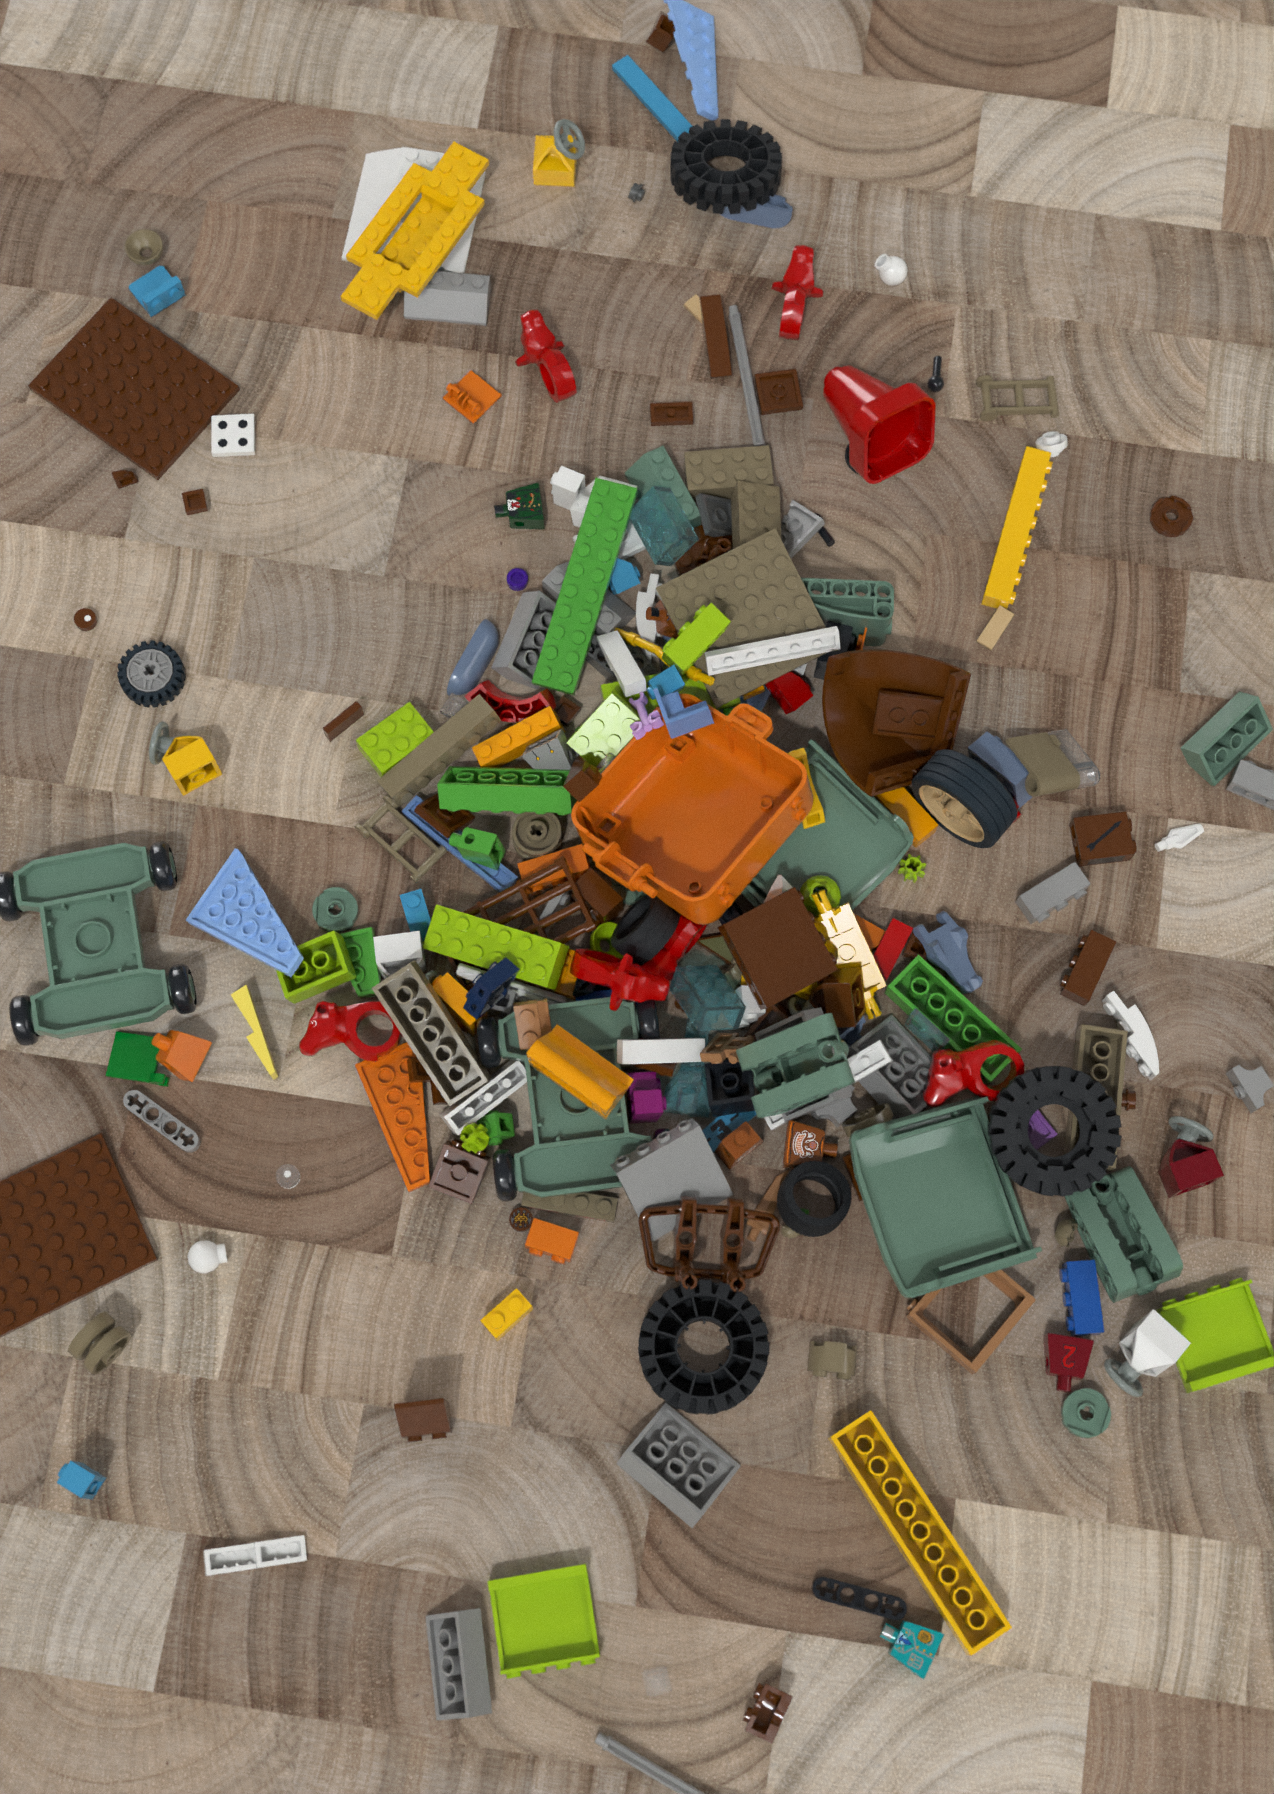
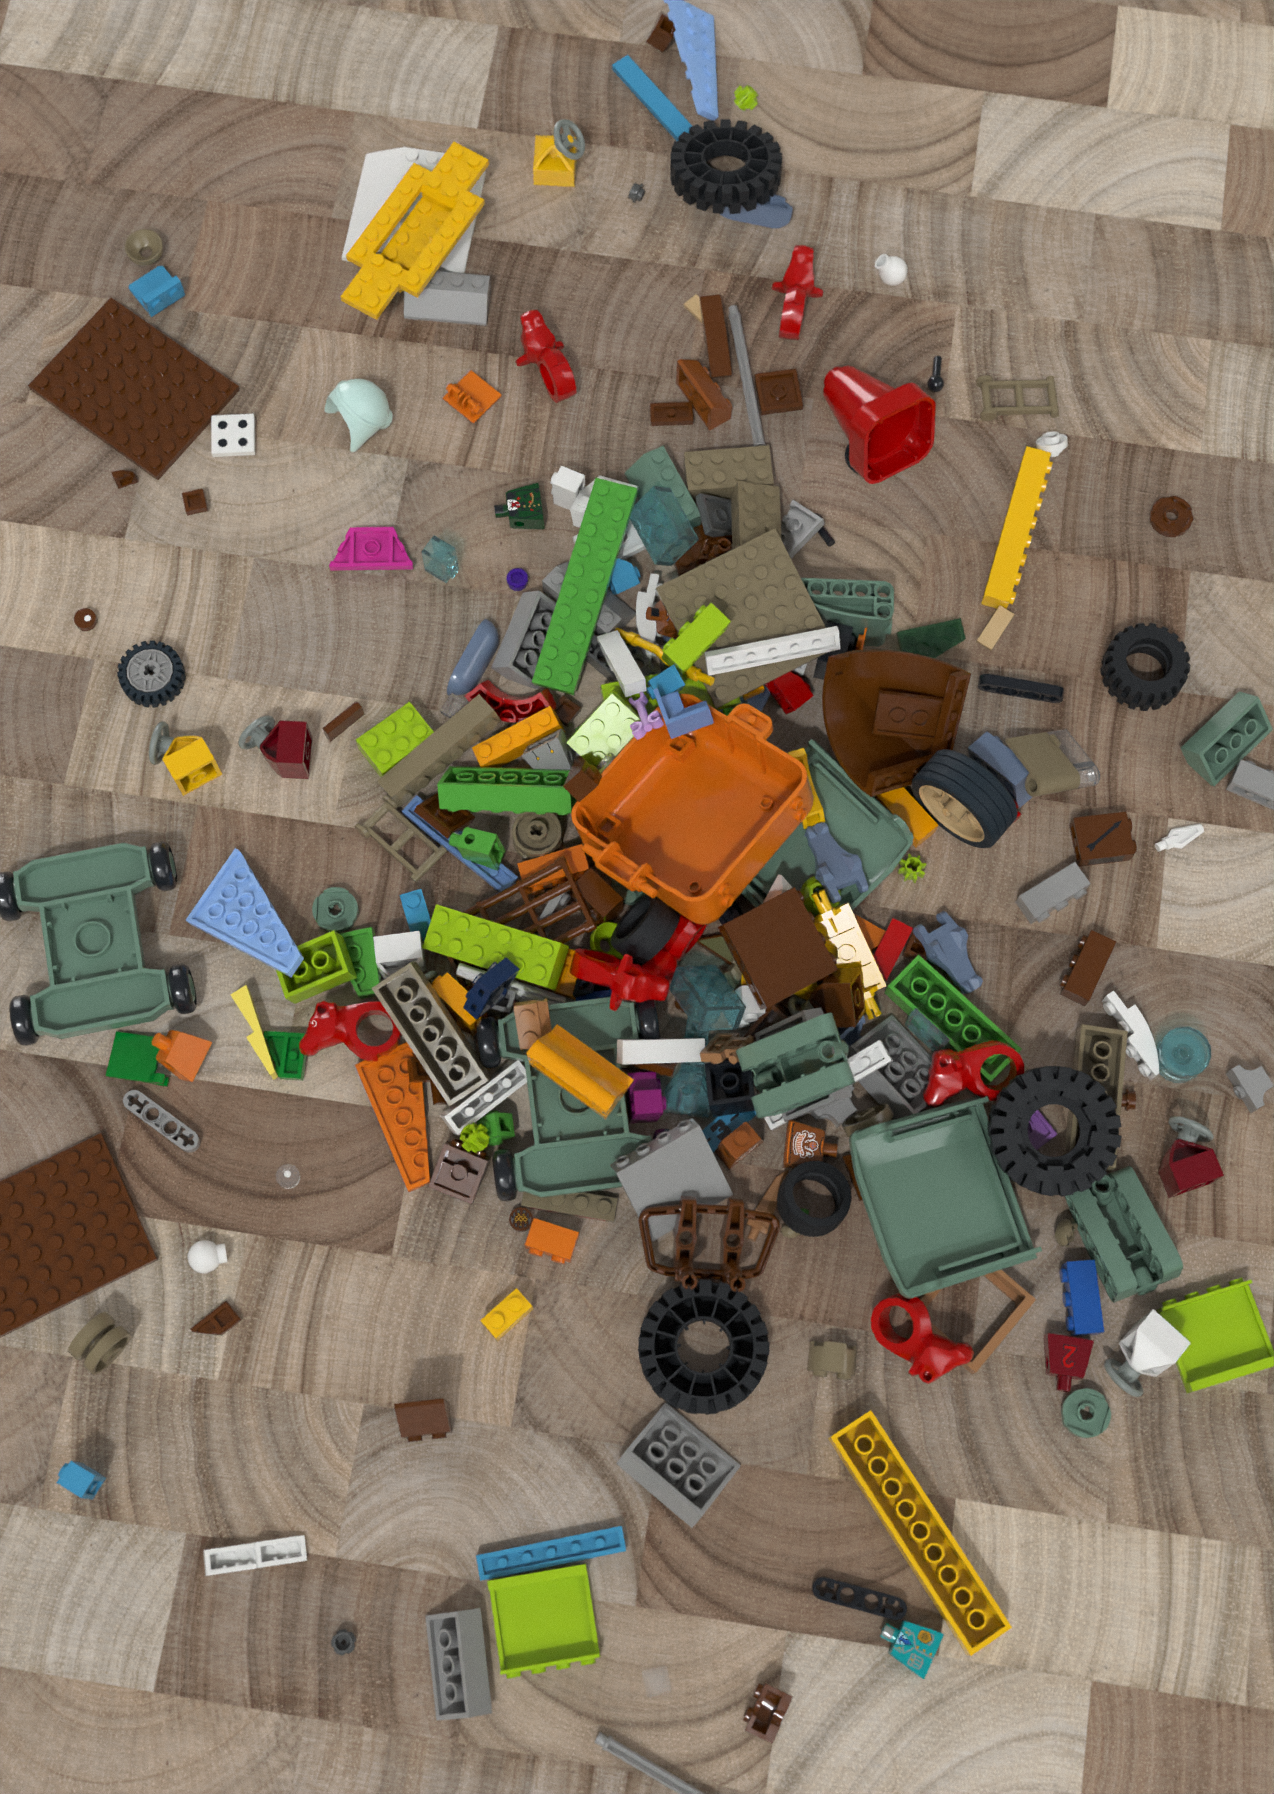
(218, 1321): none -> reddish brown tile
(284, 747): none -> dark red piece
(286, 1054): none -> green wing
(341, 1635): none -> dark grey plate
(362, 407): none -> light aqua piece
(371, 550): none -> dark pink wing
(440, 559): none -> clear light blue brick
(550, 1553): none -> dark azure plate
(703, 393): none -> dark orange slope
(745, 97): none -> lime gear
(834, 865): none -> sand blue animal
(928, 1352): none -> red animal
(932, 639): none -> clear green wing
(1021, 688): none -> black beam
(1163, 648): none -> black tyre
(1191, 1045): none -> clear light blue wheel

